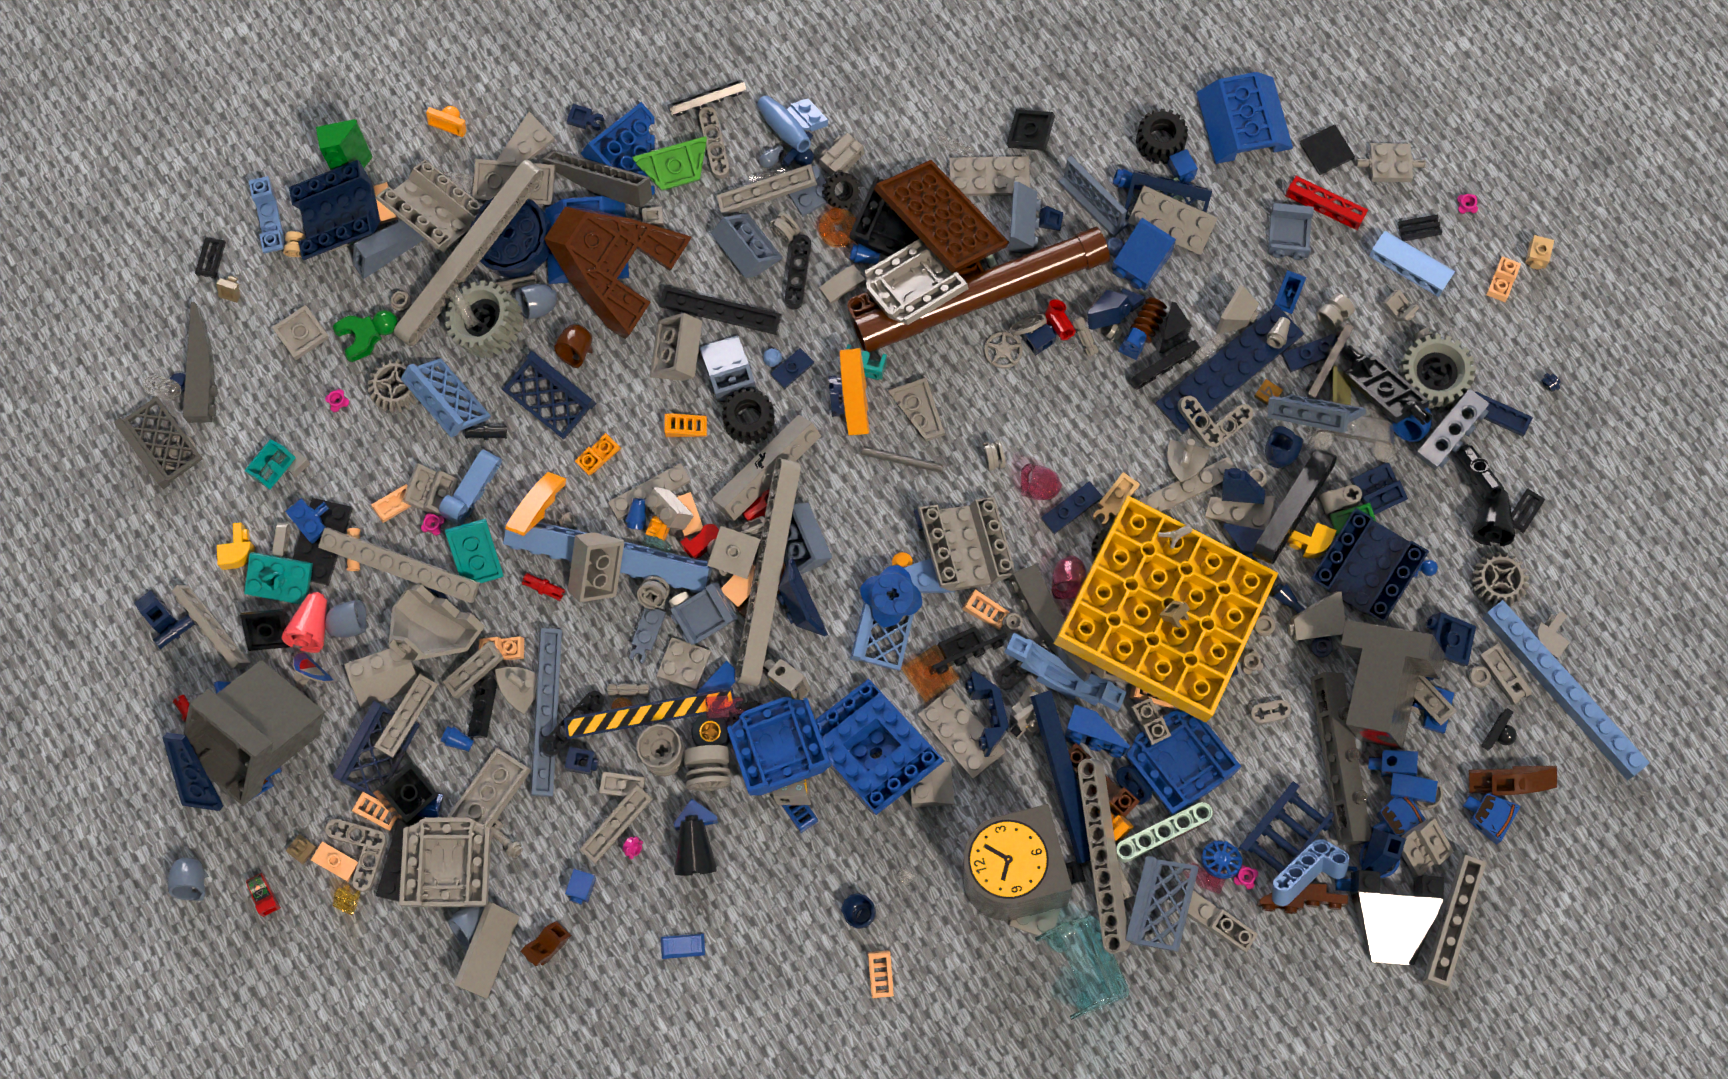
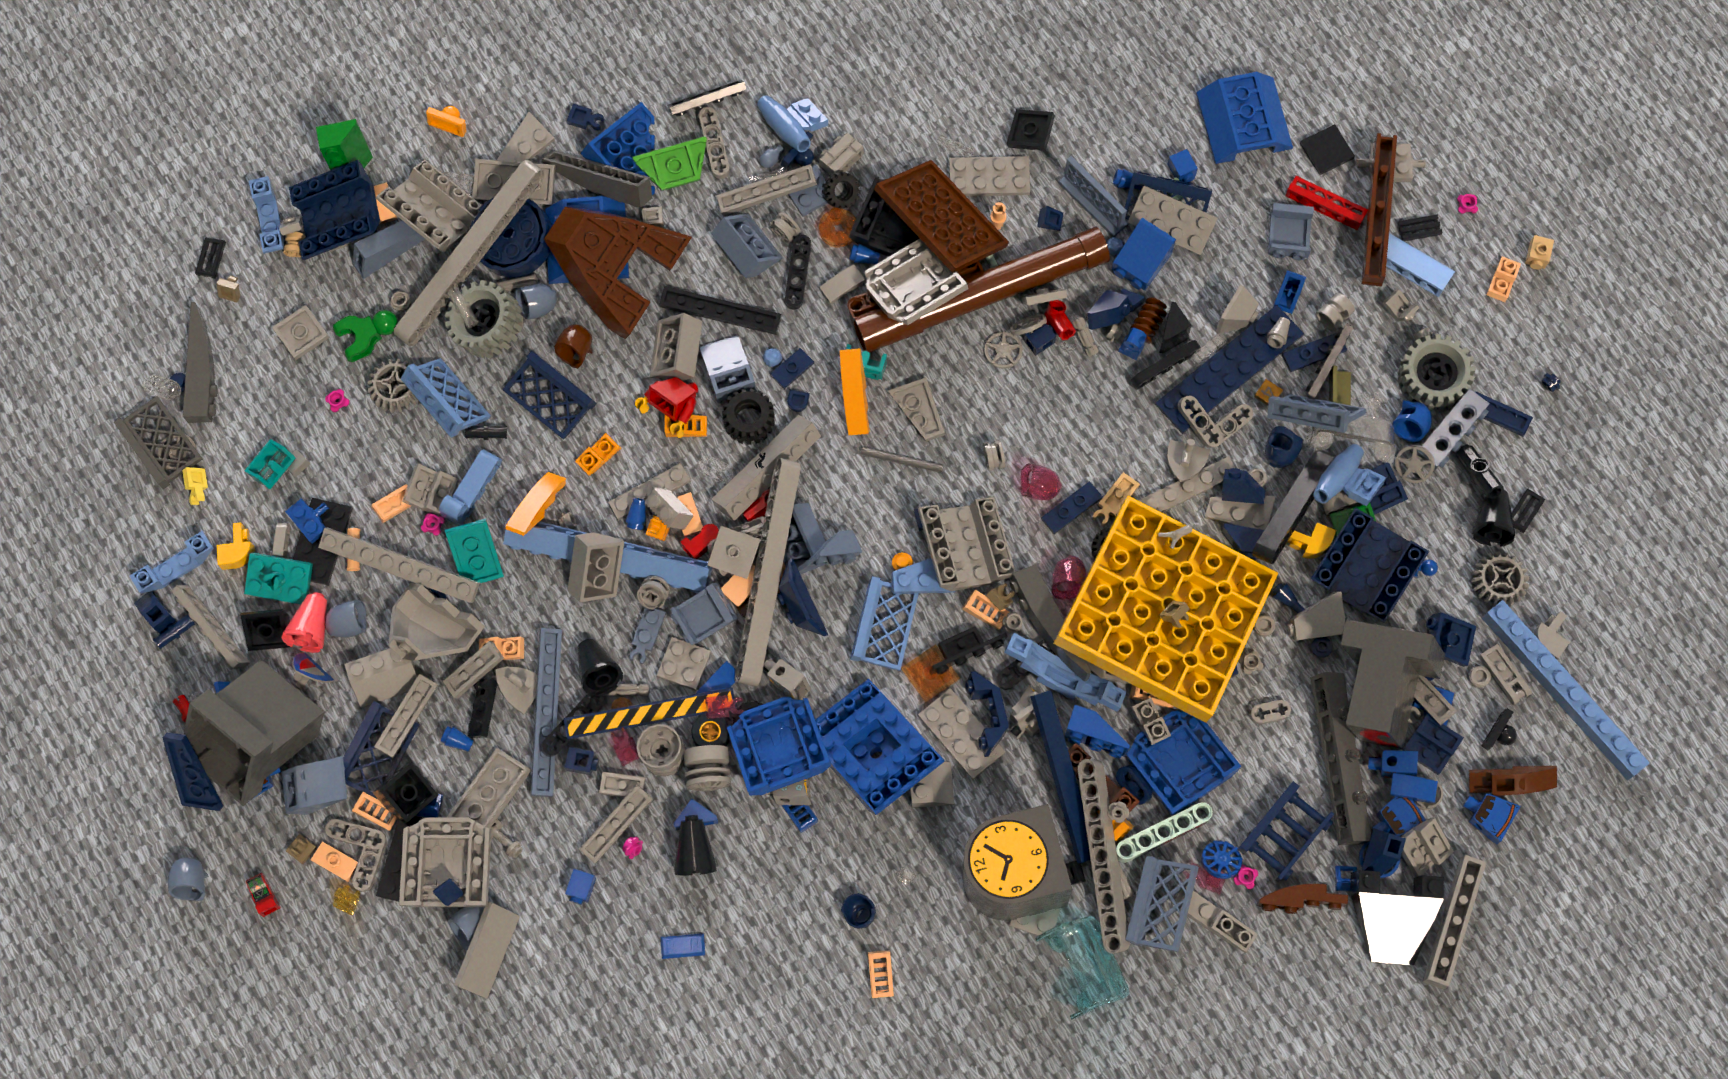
(194, 555): none -> medium blue slope
(195, 481): none -> light yellow plate
(290, 225): none -> light grey plate
(314, 786): none -> sand blue slope
(448, 892): none -> dark blue slope
(543, 586): red pin -> none
(546, 944): reddish brown brick -> none
(597, 669): none -> black cone
(625, 747): none -> clear pink plate
(655, 541): clear light blue tile -> none
(673, 399): none -> red torso
(678, 599): white tile -> none
(798, 400): none -> dark blue tile
(835, 388): dark blue plate -> none
(837, 549): none -> sand blue slope
(887, 611): blue brick -> none
(998, 215): none -> light nougat pin
(1000, 598): none -> dark tan tile
(1024, 219): sand blue slope -> none
(1043, 295): none -> light grey plate
(1124, 812): none -> light grey plate
(1161, 121): black tyre -> none
(1316, 858): medium blue beam -> none
(1344, 475): none -> medium blue plate
(1379, 210): none -> reddish brown tile
(1385, 387): black plate -> none
(1414, 464): none -> light grey wheel
(1433, 743): none -> dark blue slope

